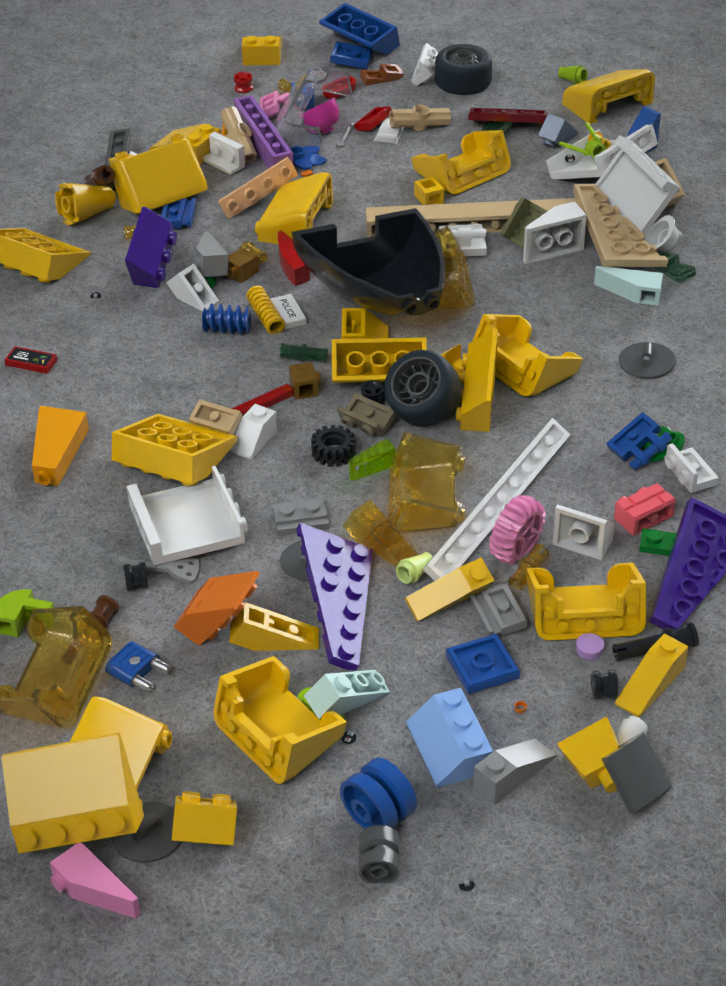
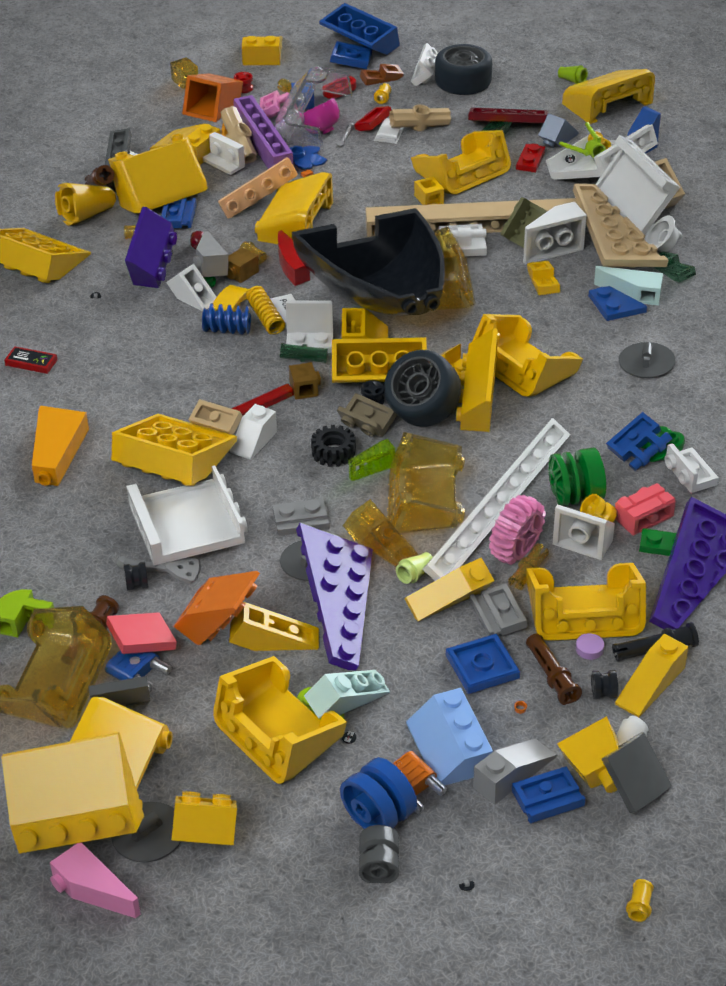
(123, 691): none -> dark grey slope
(141, 633): none -> coral tile
(180, 70): none -> clear yellow brick
(195, 238): none -> dark red hinge
(209, 94): none -> orange slope
(232, 296): none -> yellow slope
(310, 323): none -> white bracket
(382, 93): none -> yellow pin
(419, 775): none -> orange piece
(530, 157): none -> red plate
(543, 277): none -> yellow slope
(548, 794): none -> blue plate
(557, 676): none -> reddish brown pin
(577, 475): none -> green wheel
(597, 507): none -> yellow wheel
(615, 304): none -> blue wing
(639, 906): none -> yellow pin

